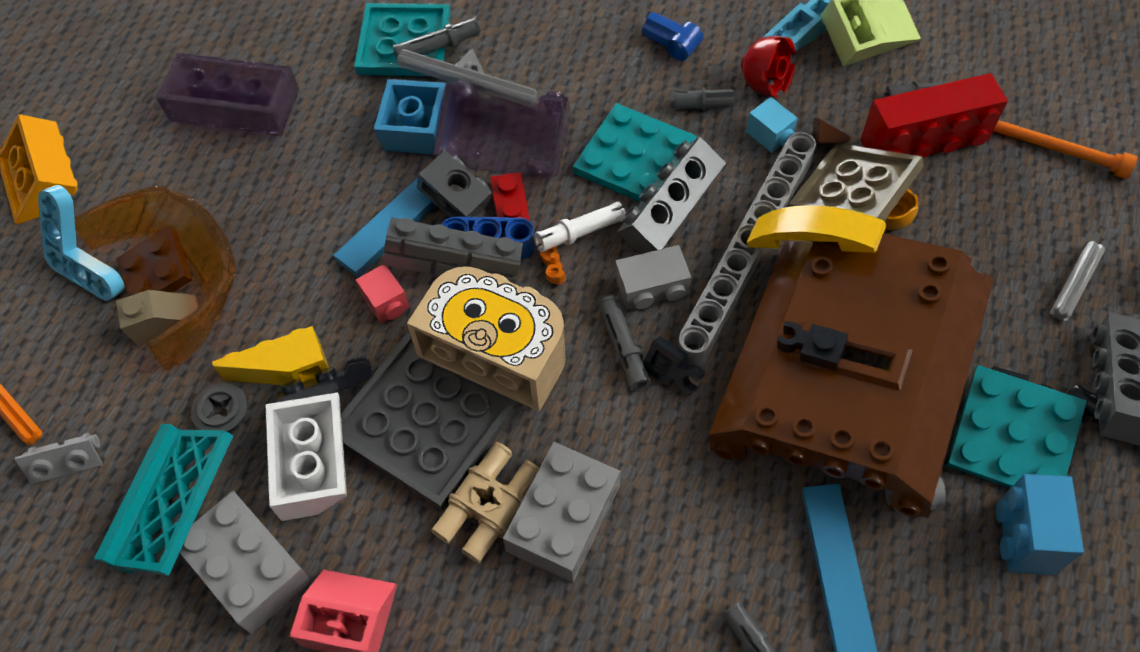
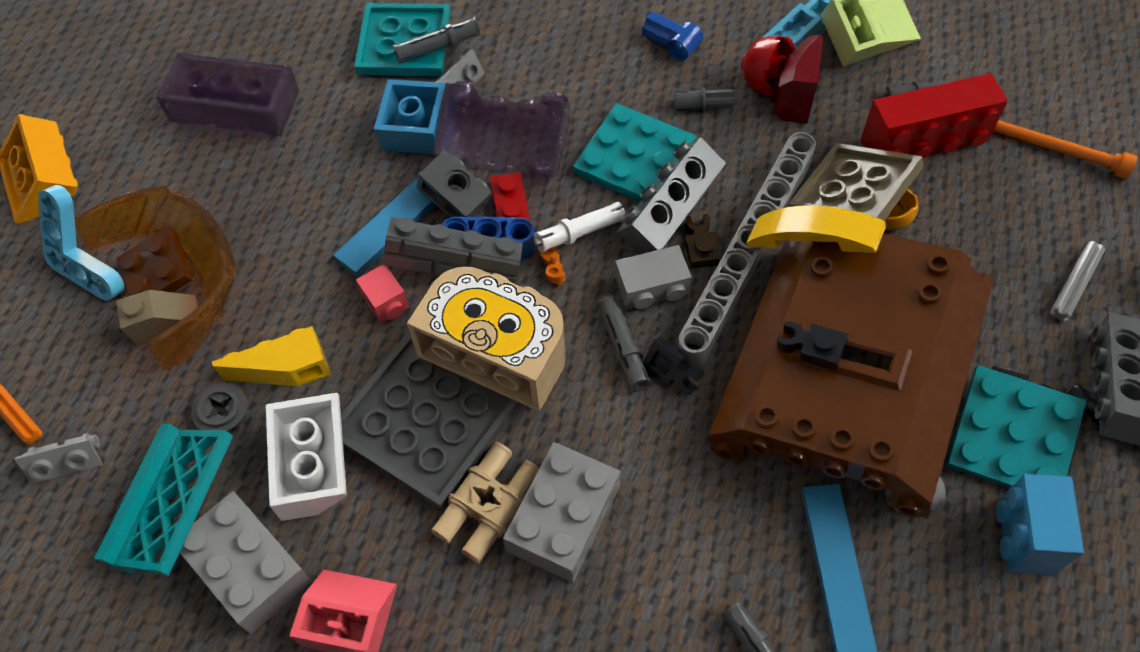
(327, 381): black hinge -> none
(453, 73): light grey axle -> none
(702, 246): none -> dark brown plate
(771, 124): medium azure brick -> none
(799, 81): none -> dark red slope
(826, 133): reddish brown slope -> none

